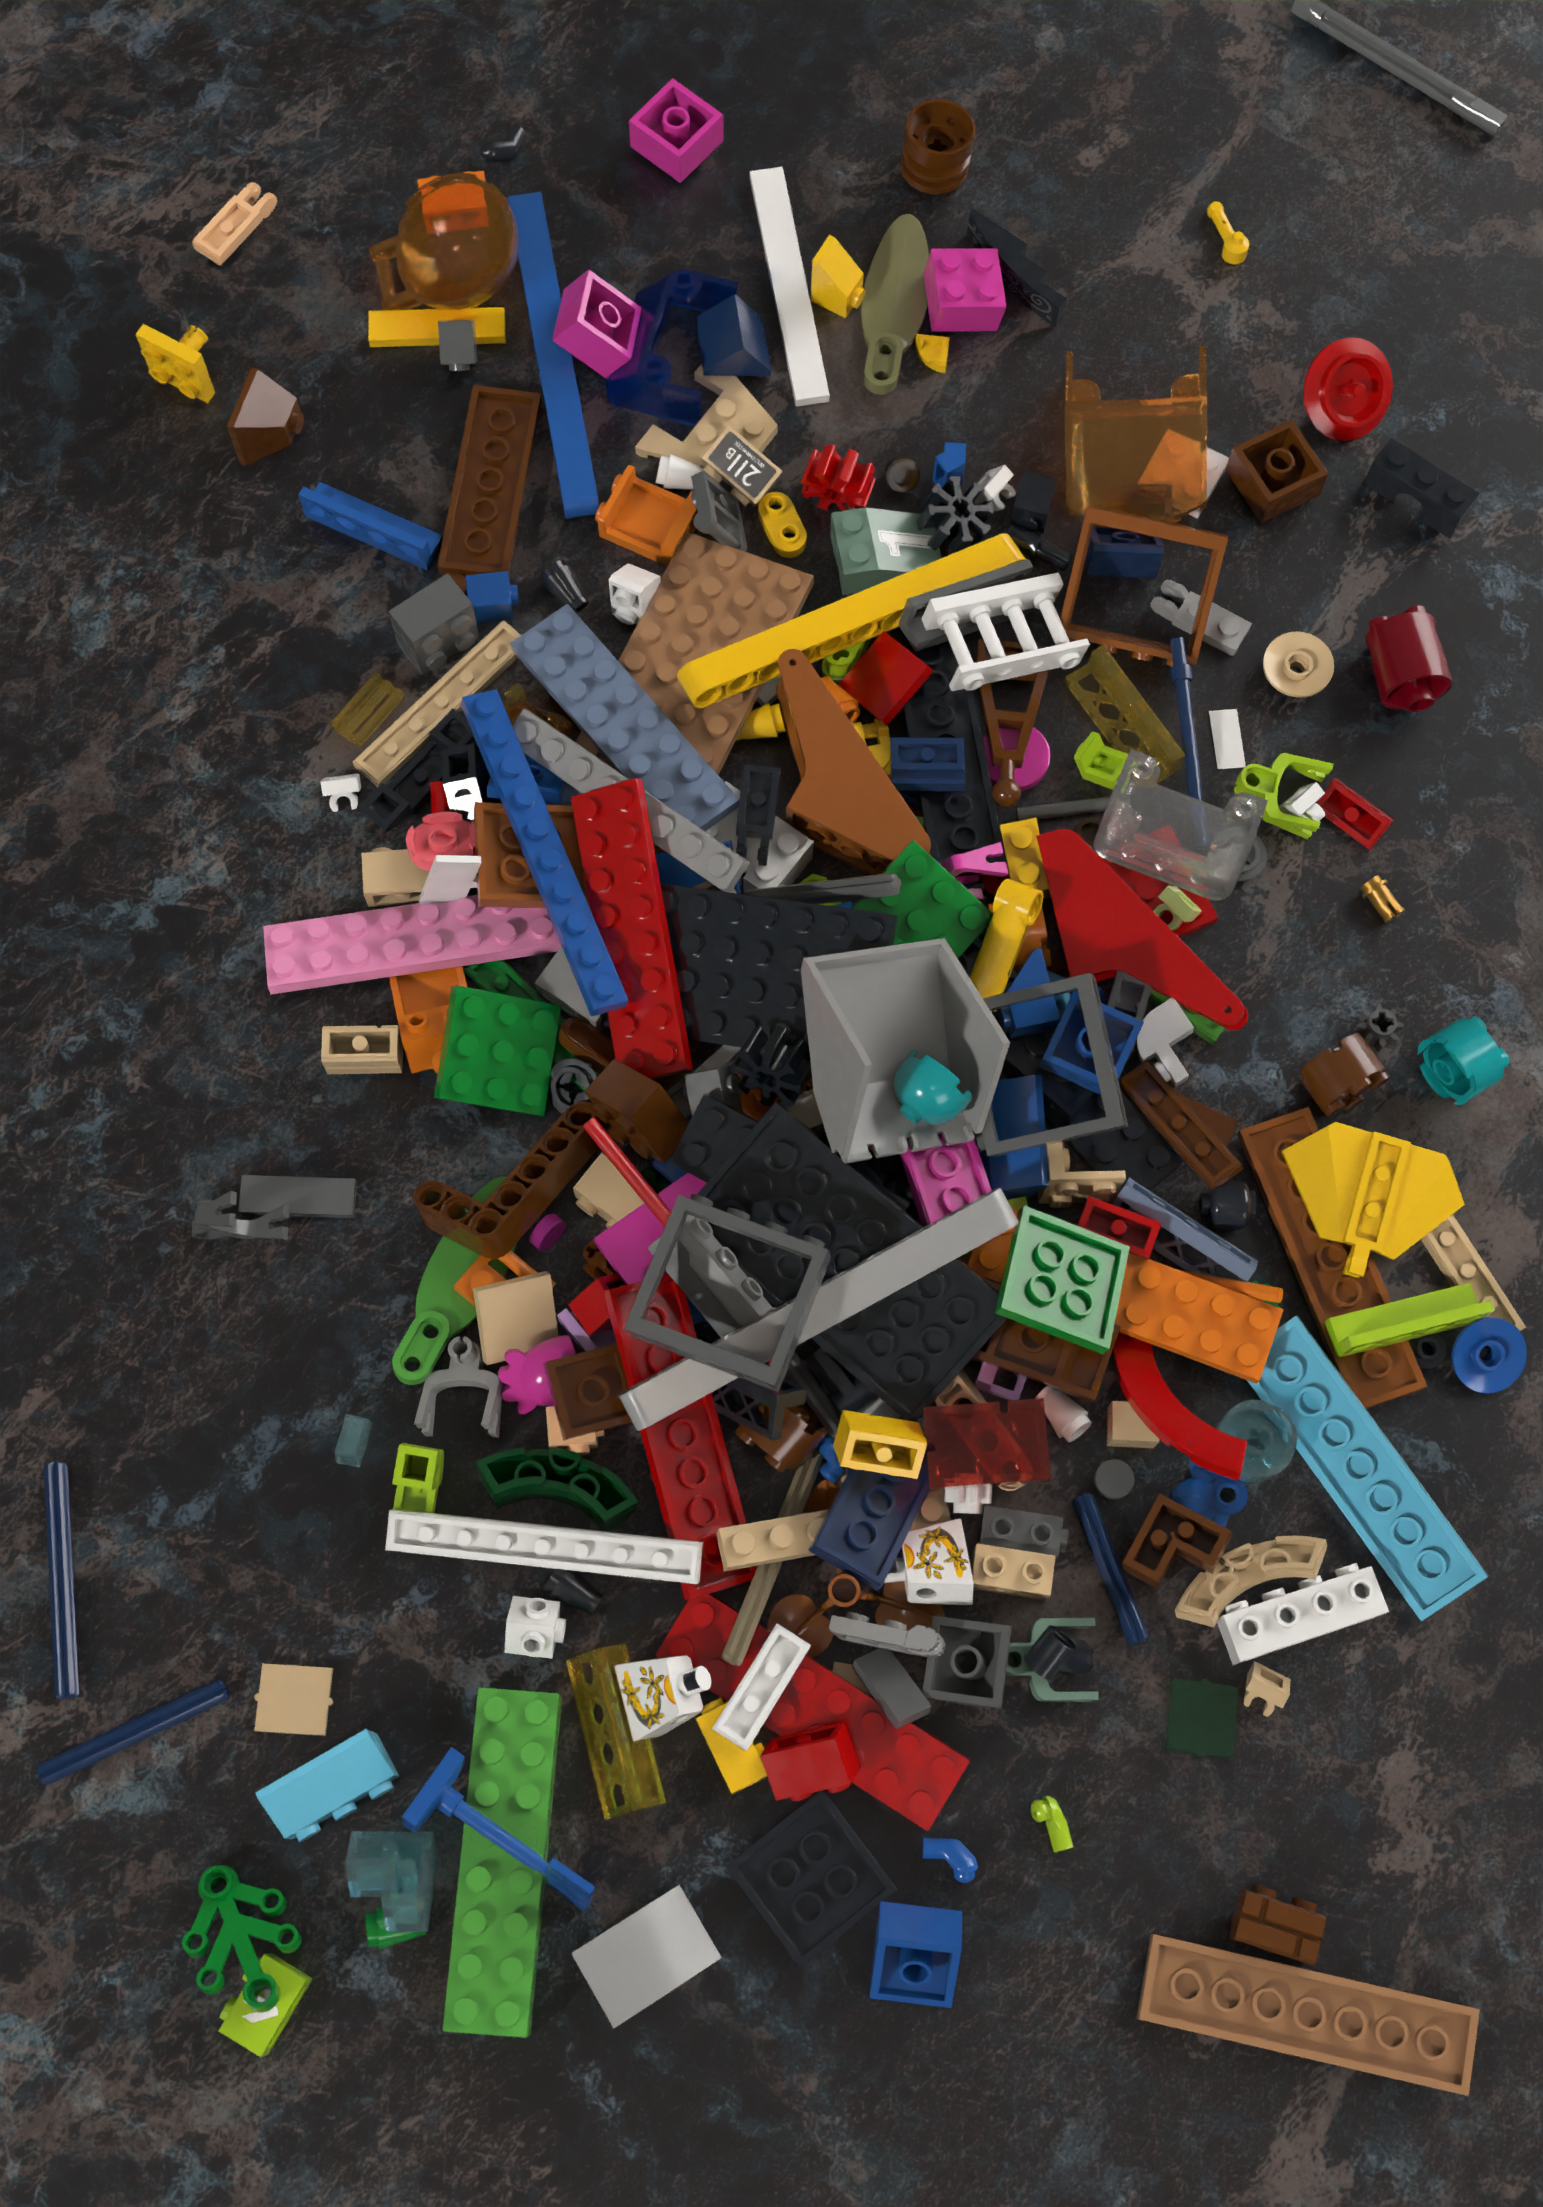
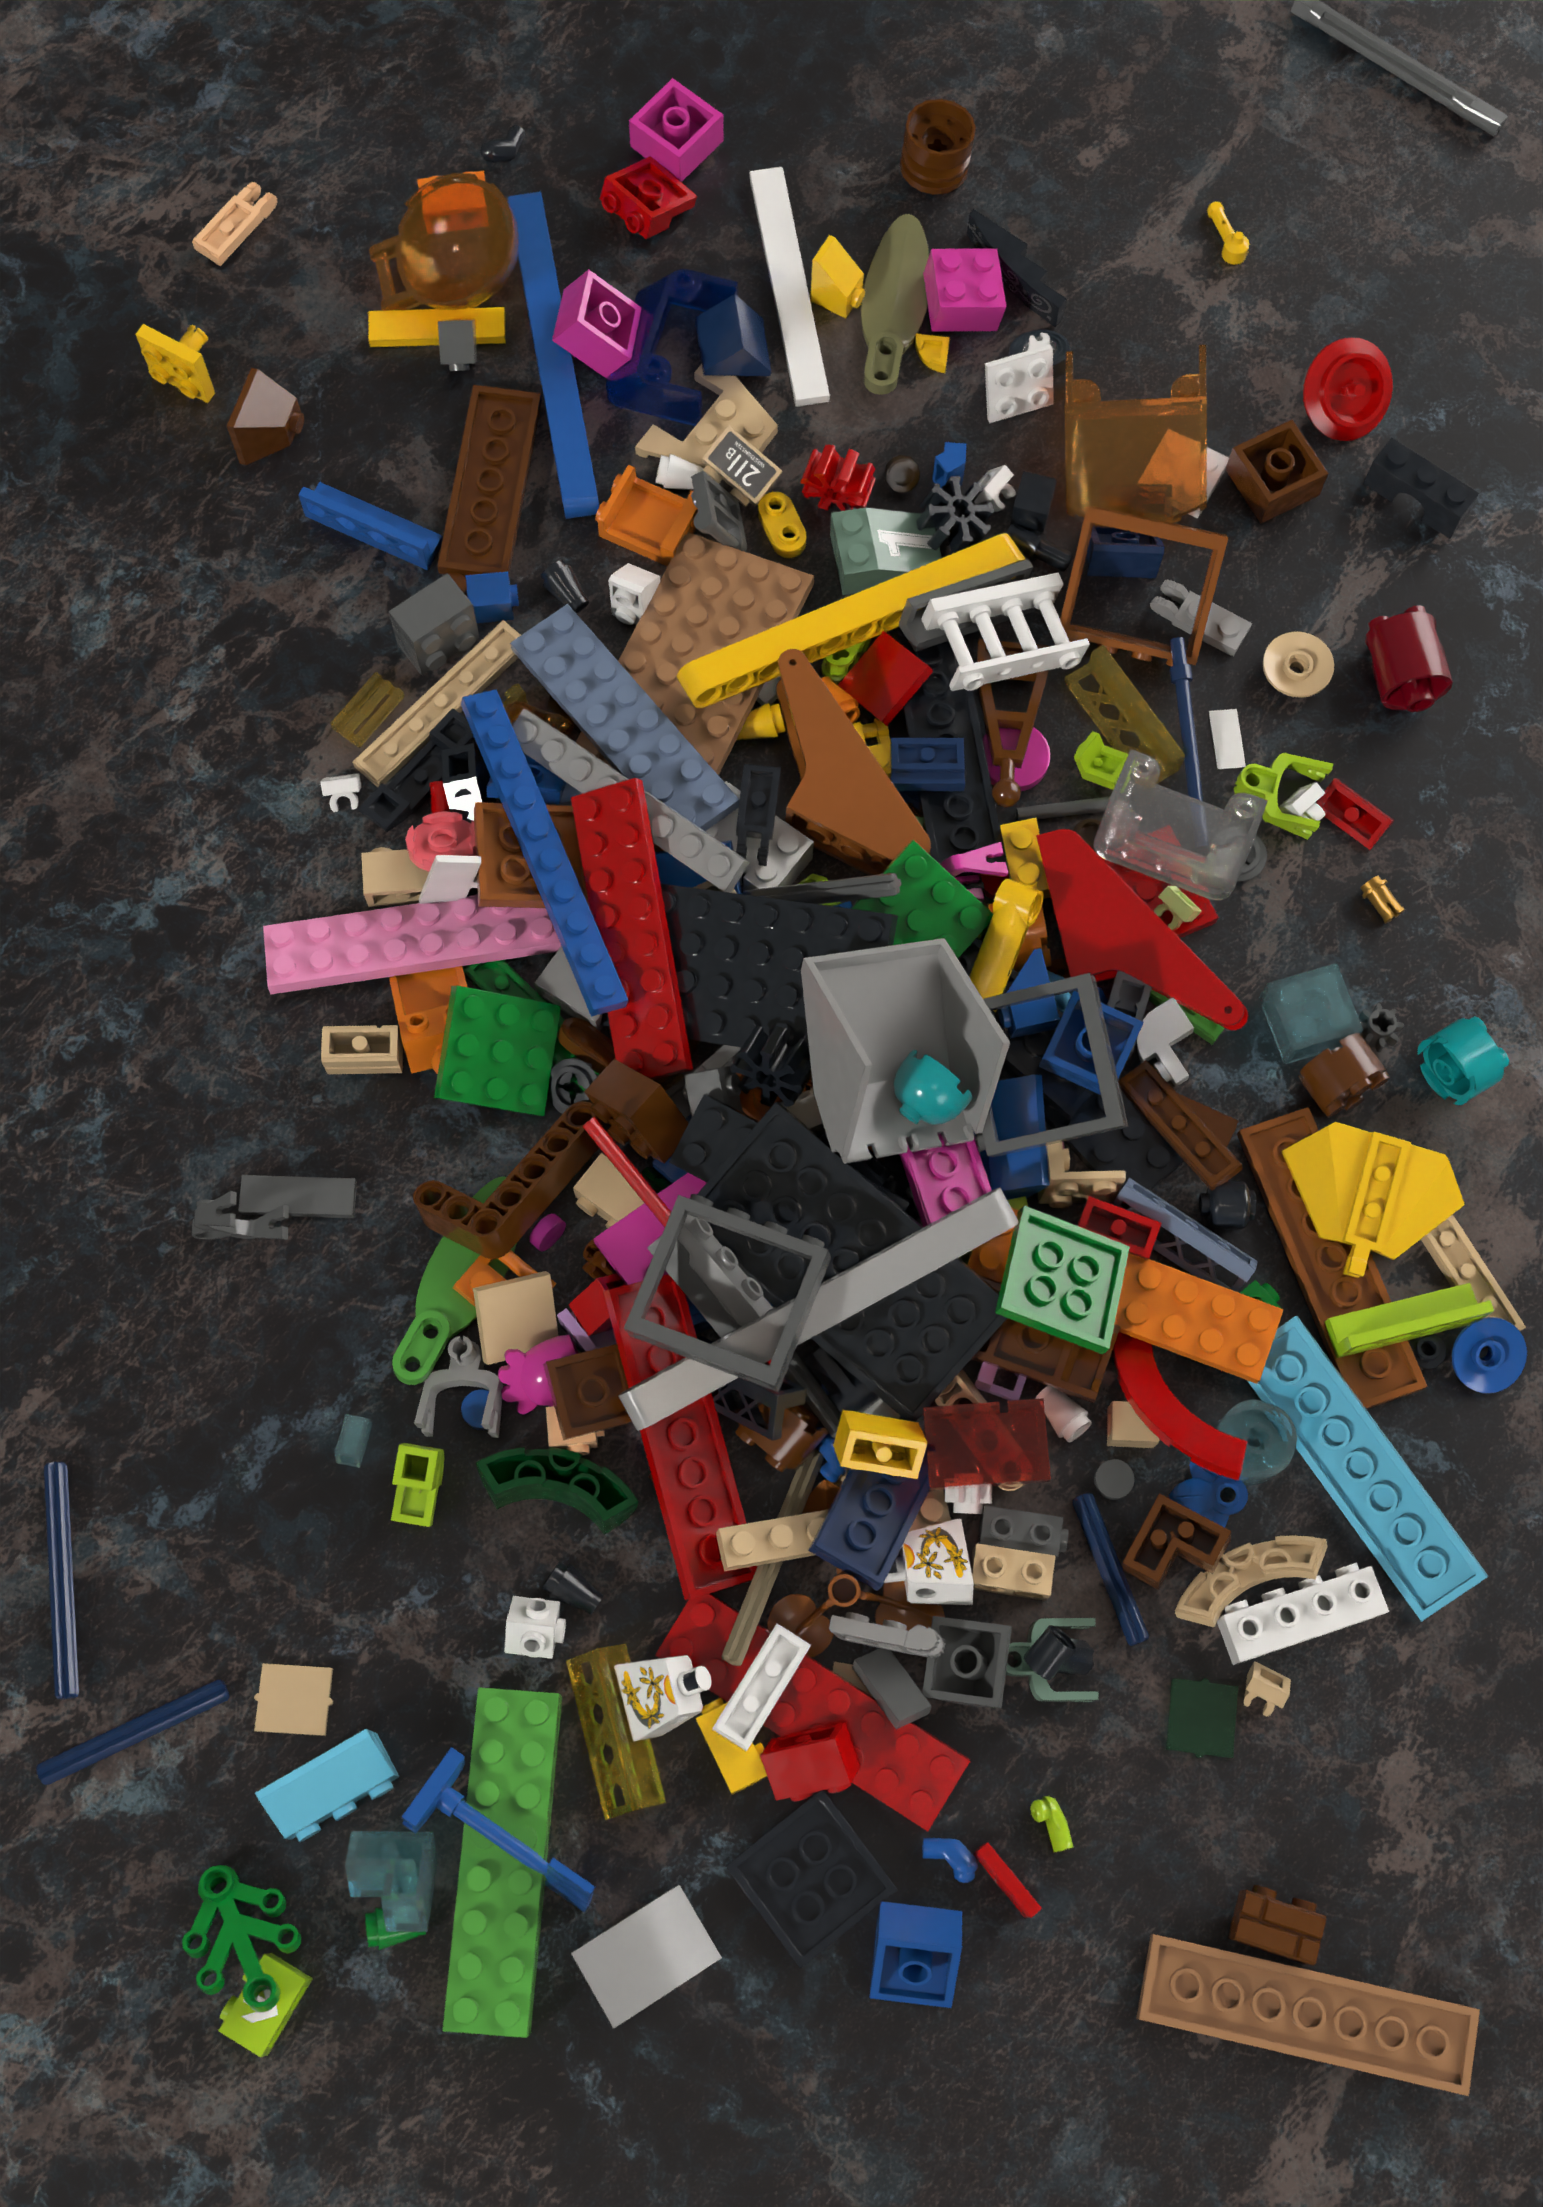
(473, 1408): none -> blue tile
(544, 1546): white tile -> none
(646, 197): none -> red plate
(1007, 1881): none -> red tile
(1025, 376): none -> white plate
(1253, 1290): orange bar -> none
(1309, 1012): none -> clear light blue brick

